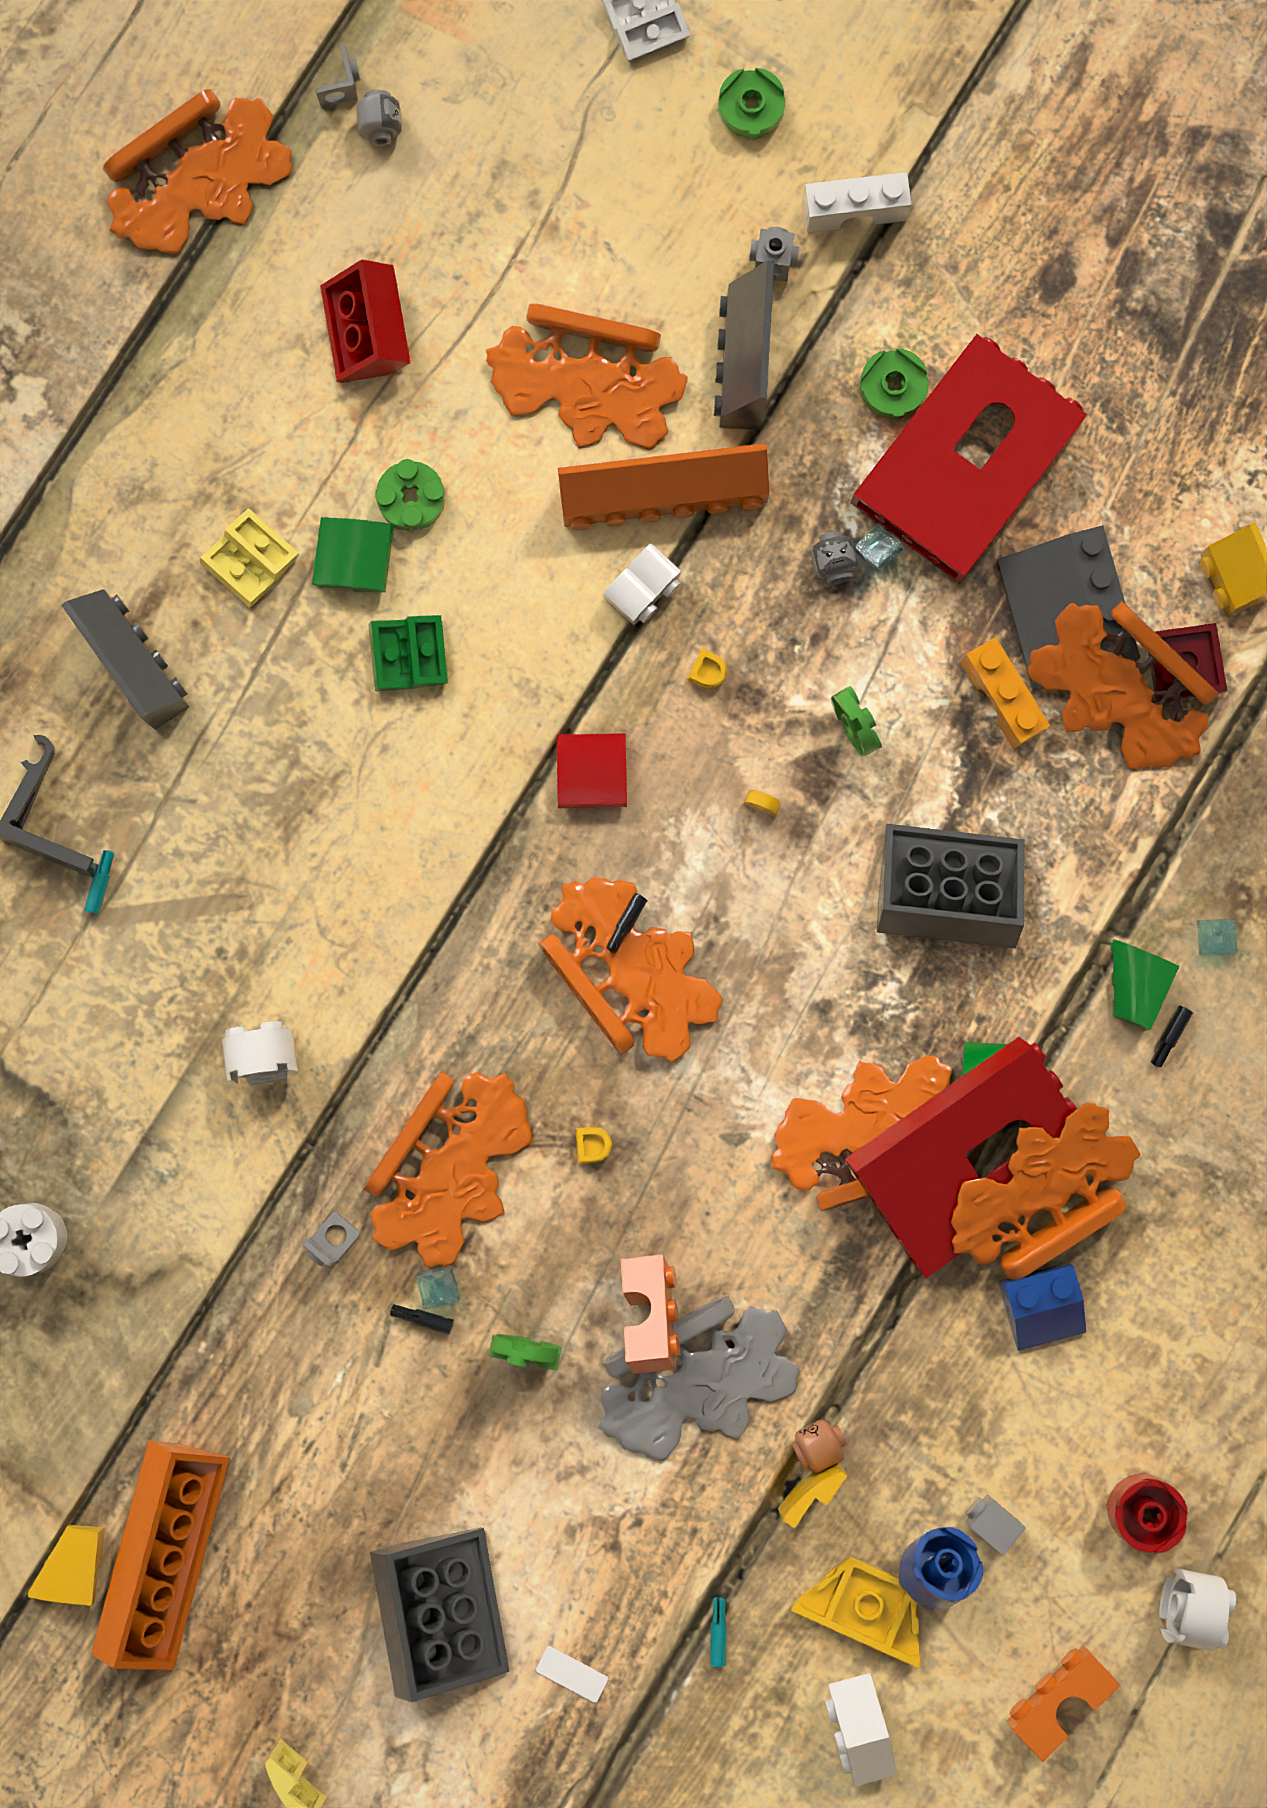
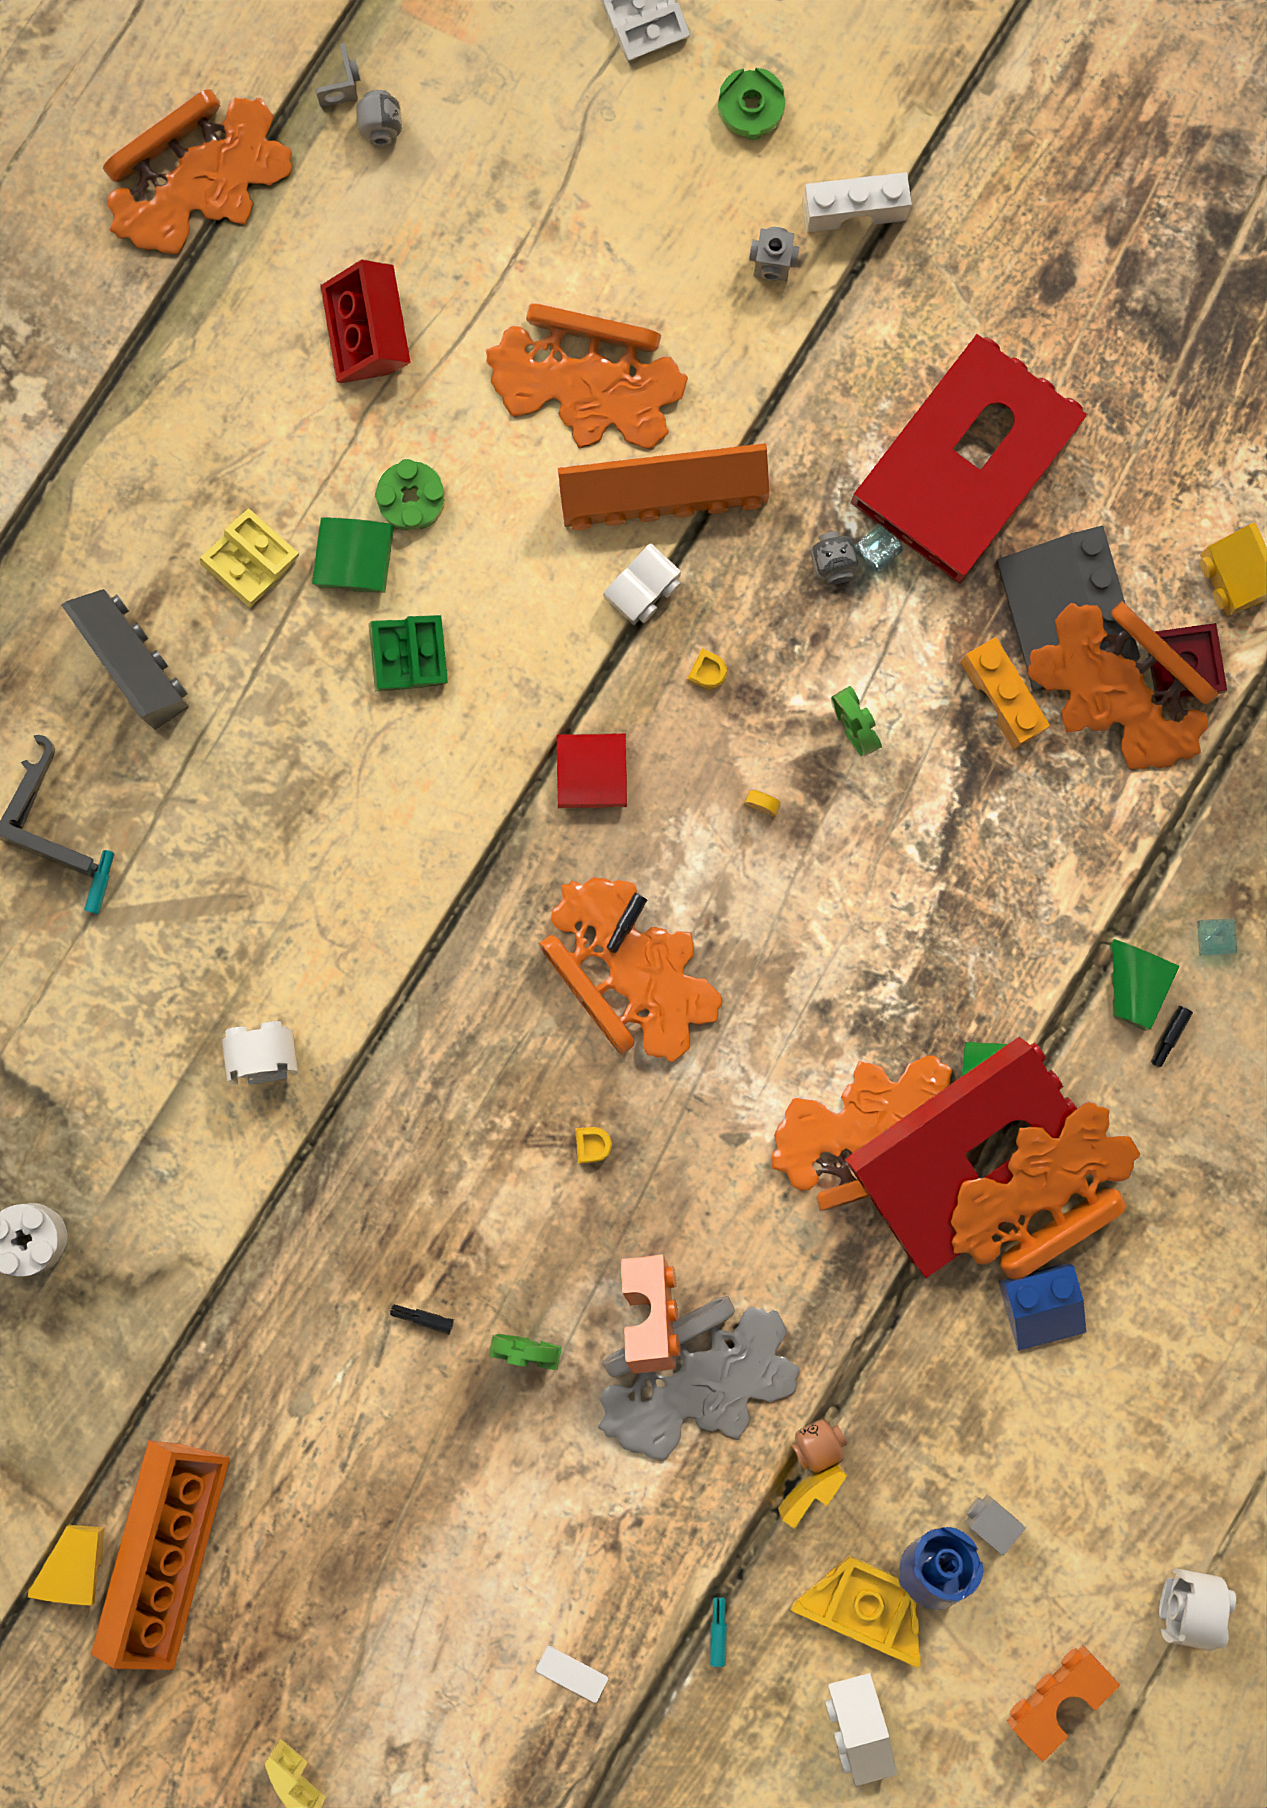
(321, 1250): light grey bracket -> none
(437, 1287): clear light blue tile -> none
(439, 1613): dark grey slope -> none
(452, 1178): orange plant -> none
(745, 349): dark grey slope -> none
(894, 364): bright green plate -> none
(951, 886): dark grey slope -> none
(1166, 1506): red brick -> none

